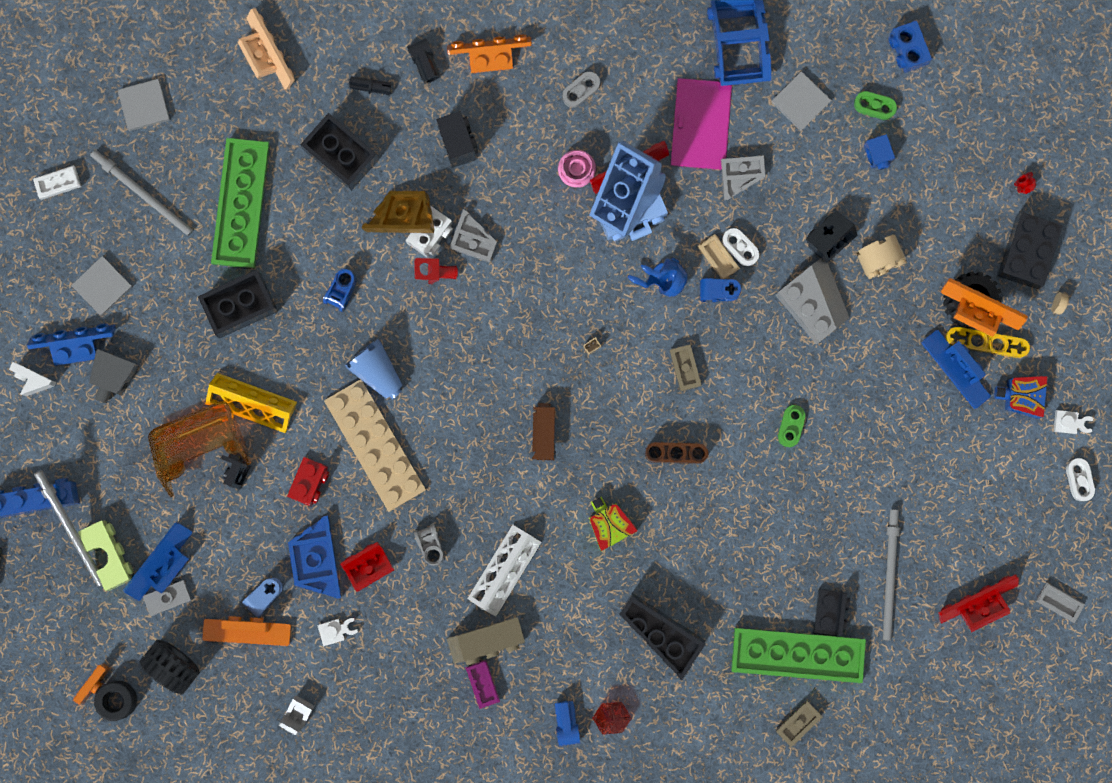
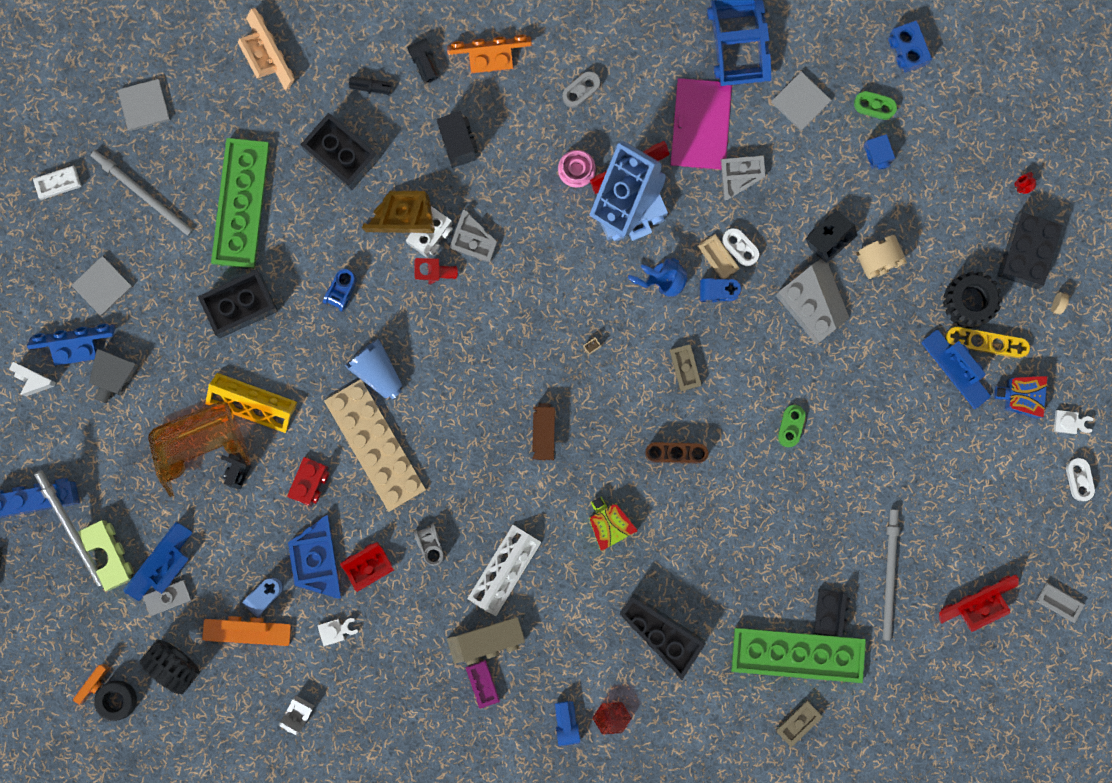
(980, 310): orange bracket -> none

